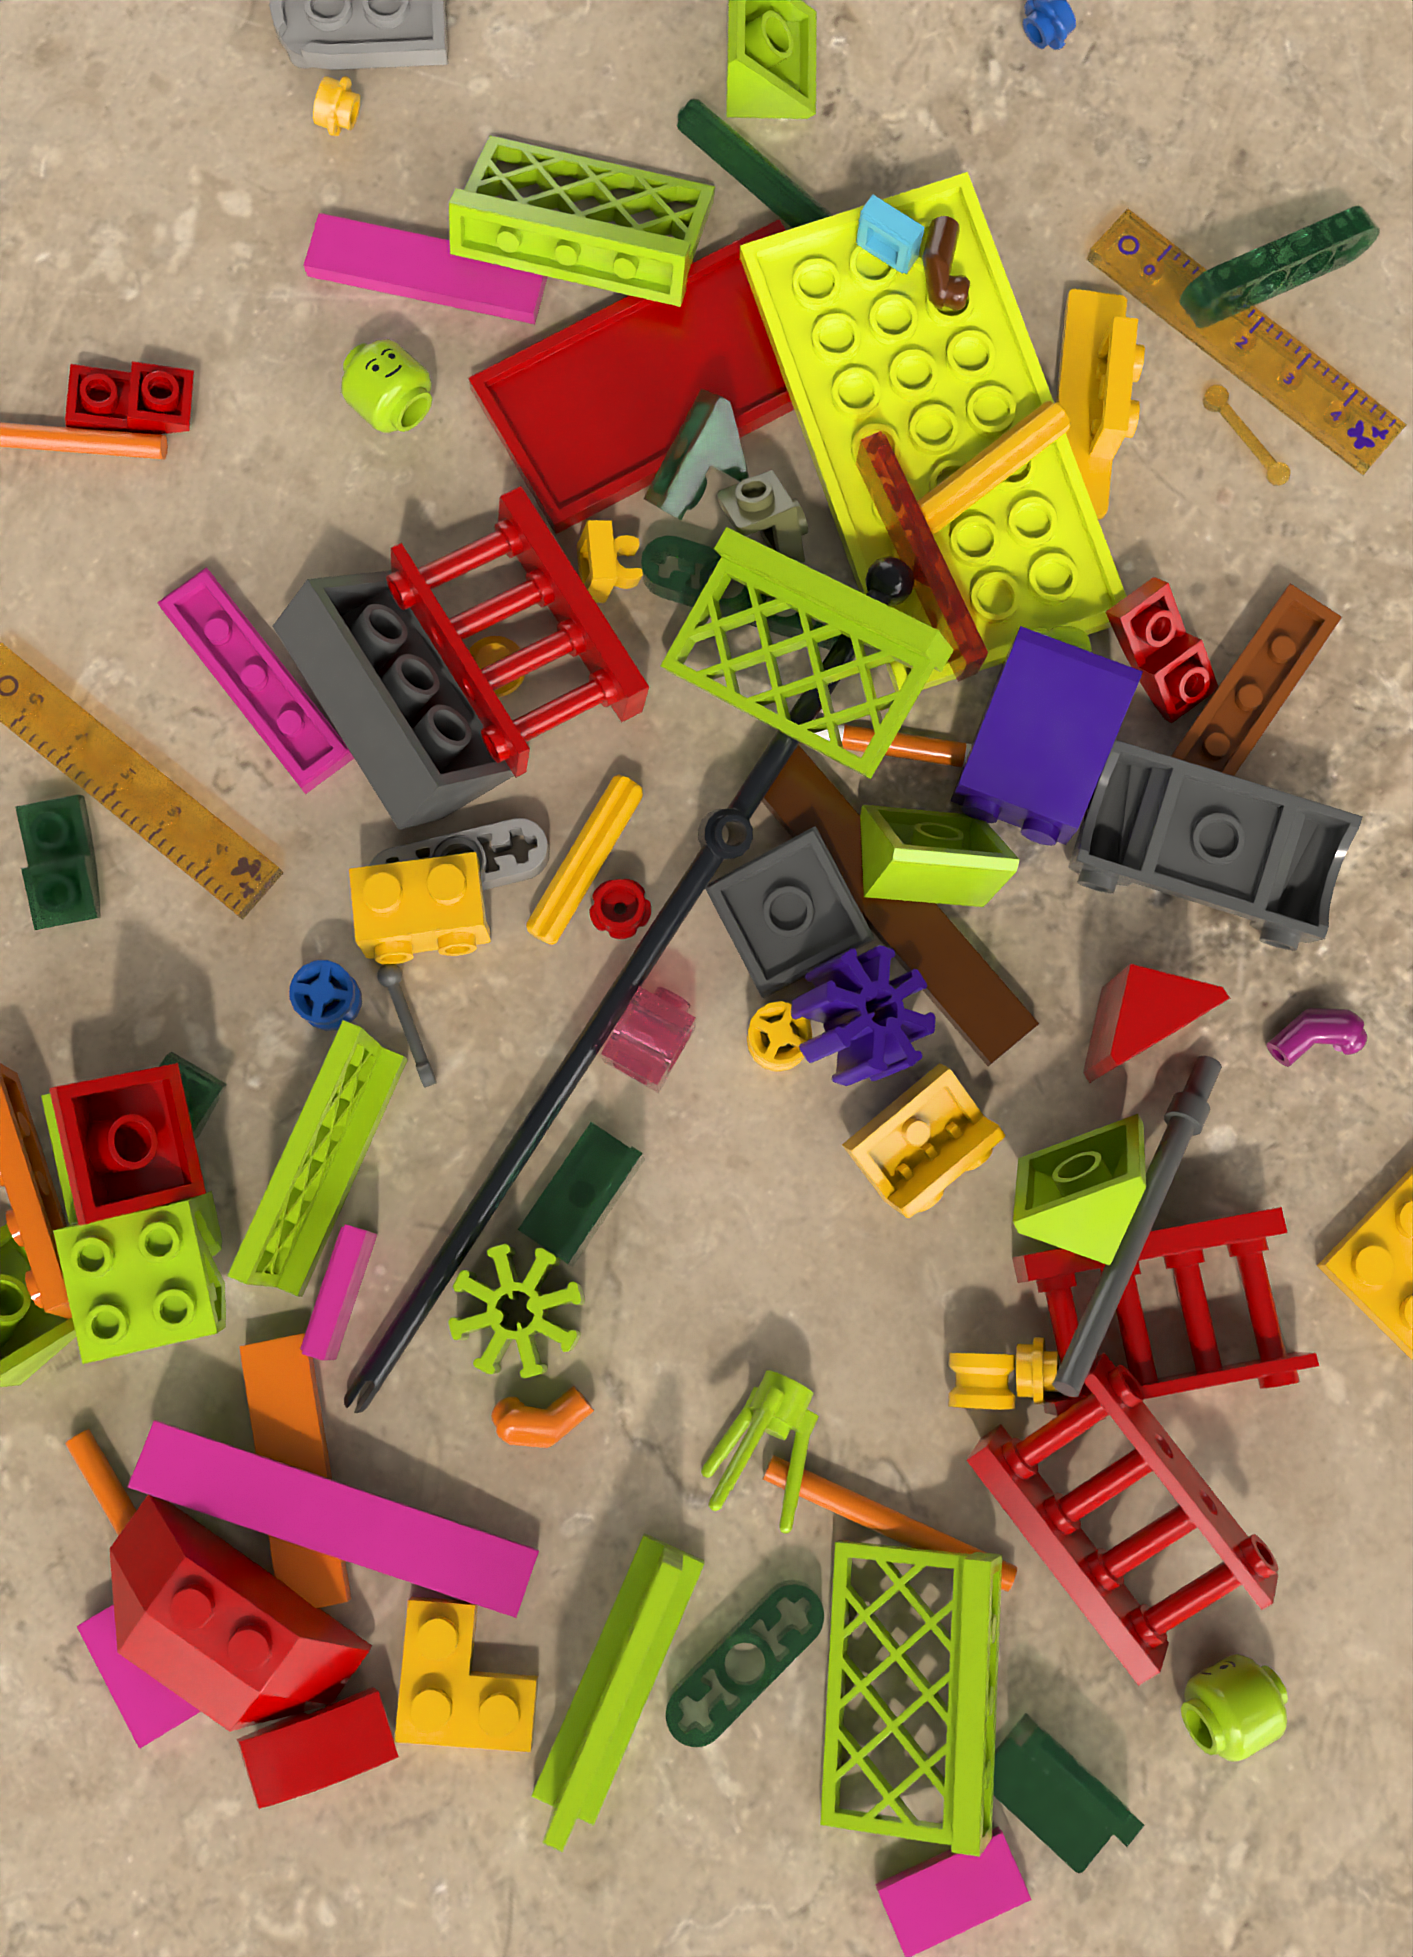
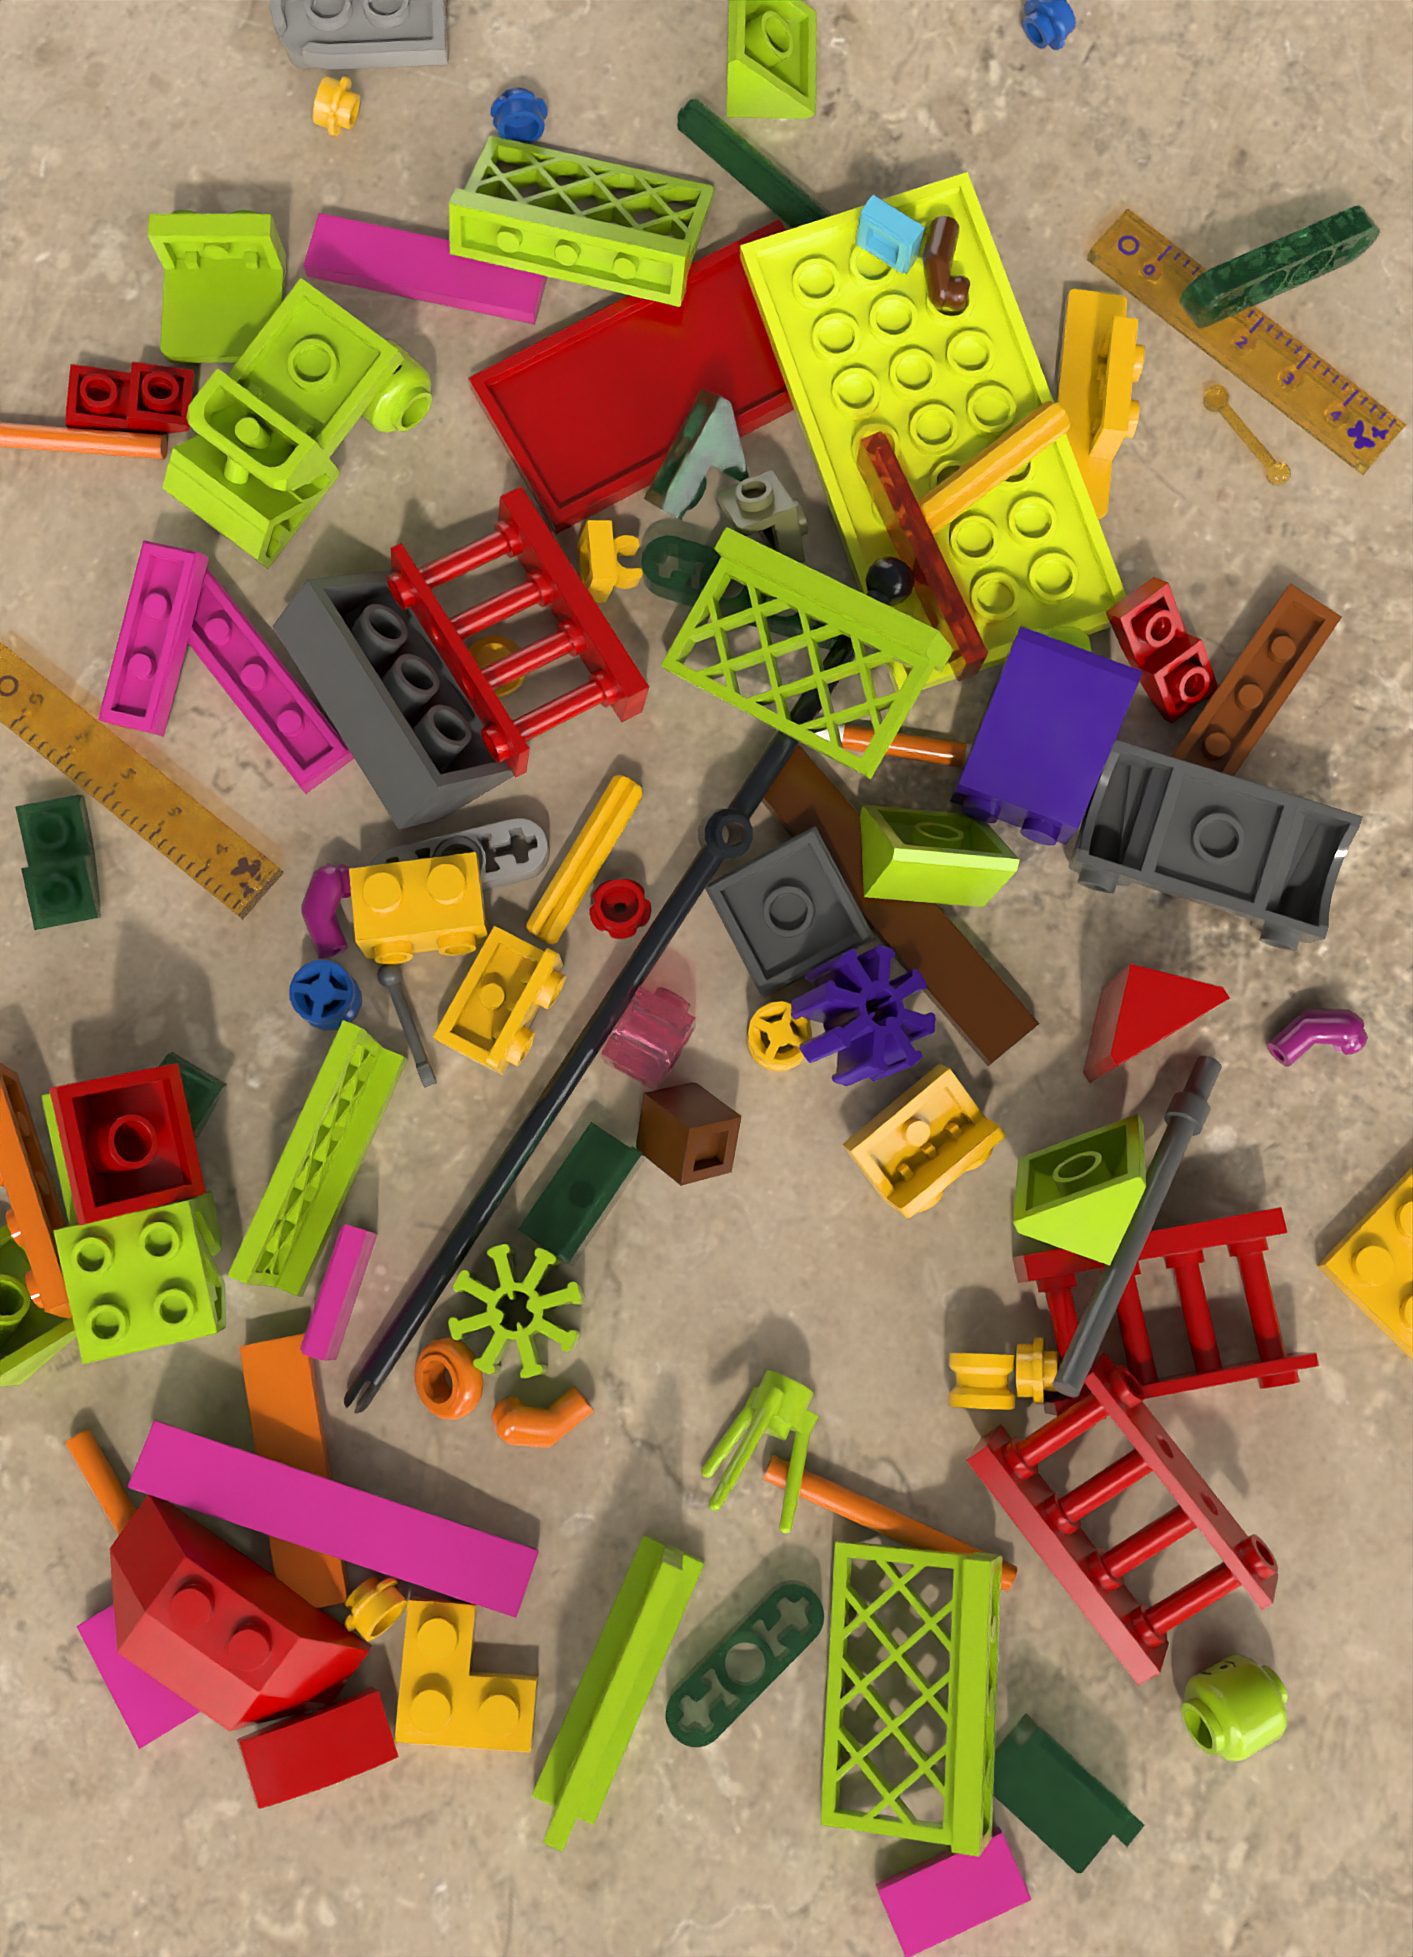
(153, 638): none -> dark pink tile
(218, 281): none -> lime bracket
(277, 422): none -> lime piece
(320, 905): none -> magenta arm
(375, 1607): none -> yellow plate
(431, 1380): none -> orange piece
(500, 1001): none -> yellow bracket
(519, 115): none -> blue plate
(688, 1133): none -> reddish brown panel

